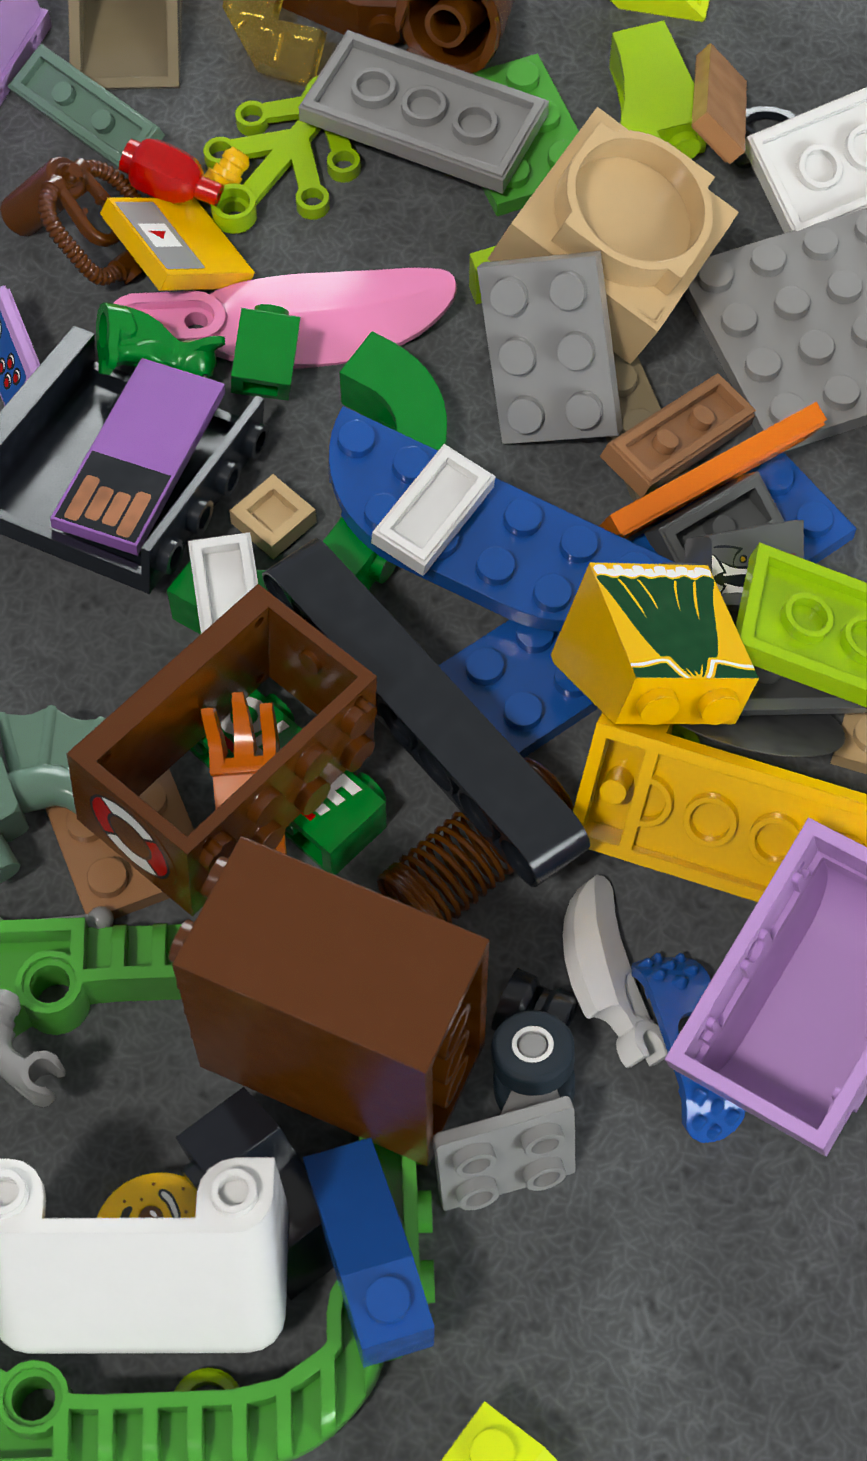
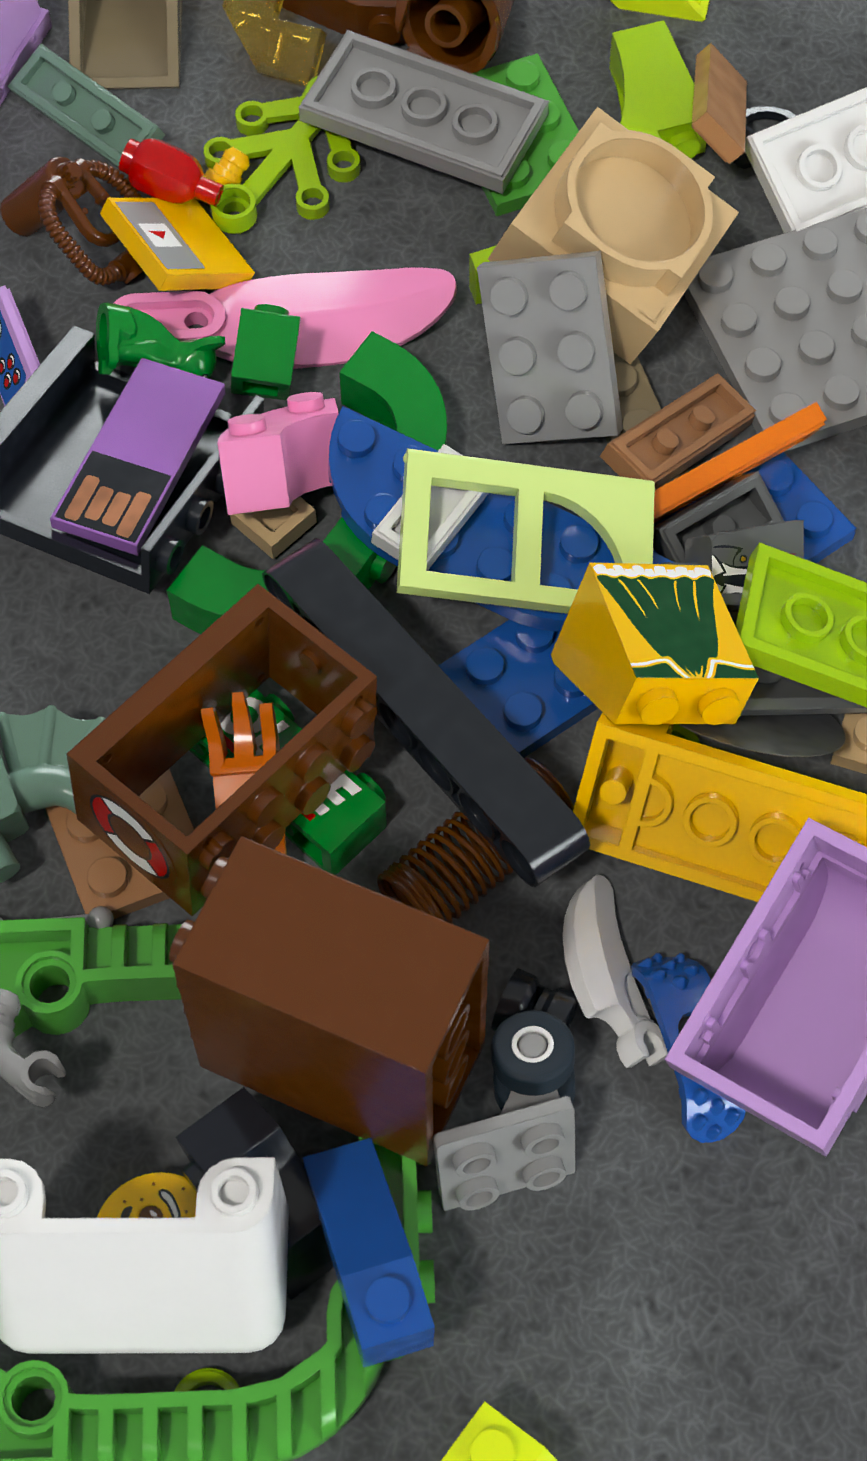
(221, 574): white tile -> none
(277, 453): none -> bright pink brick
(613, 505): none -> yellowish green window

